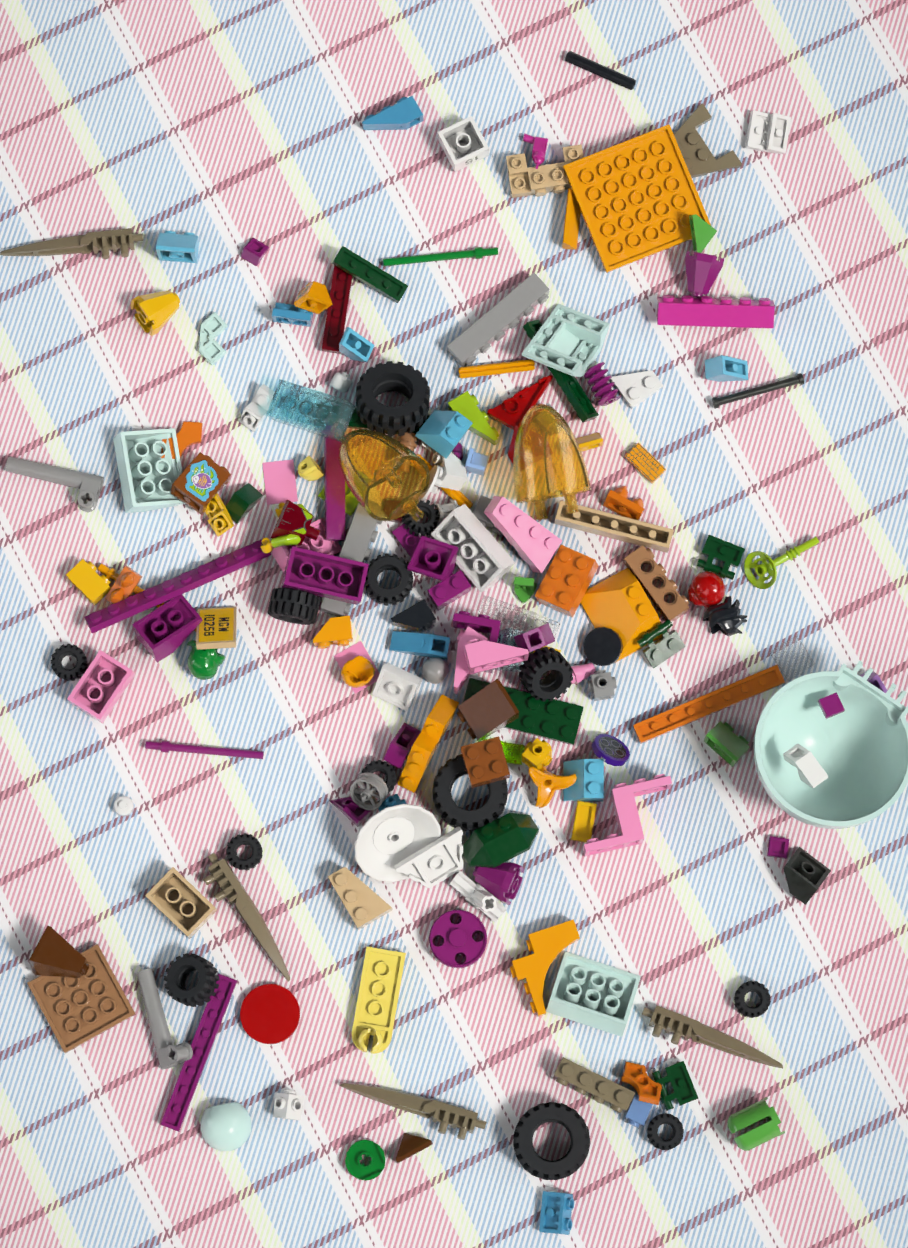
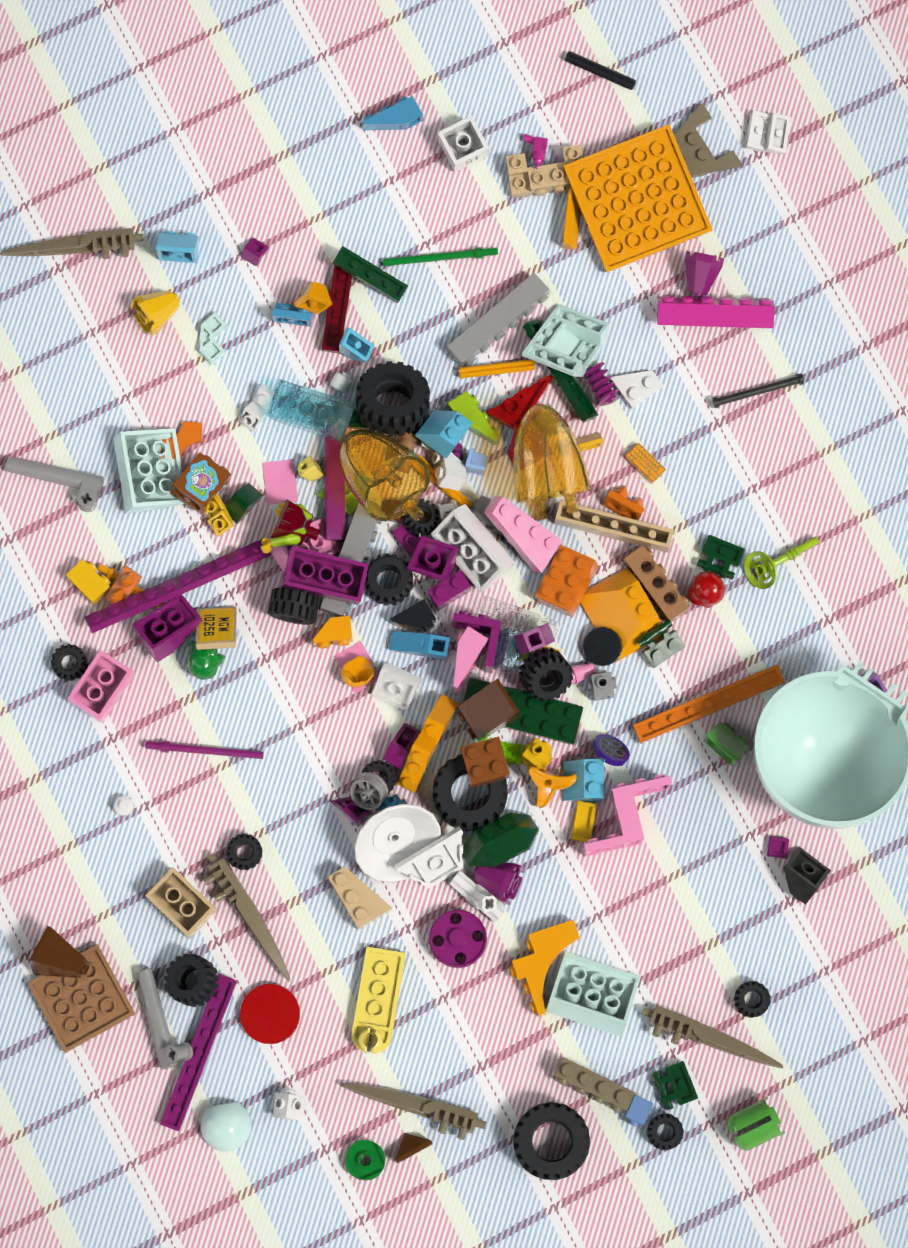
(433, 481): white piece -> none
(435, 670): light grey piece -> none
(491, 655): bright pink slope -> none
(524, 588): bright green tile -> none
(556, 1213): dark azure bracket -> none
(646, 1088): orange tile -> none
(700, 232): bright green slope -> none
(725, 617): black hair -> none
(726, 369): medium azure slope -> none
(806, 764): white slope -> none
(831, 705): magenta tile -> none

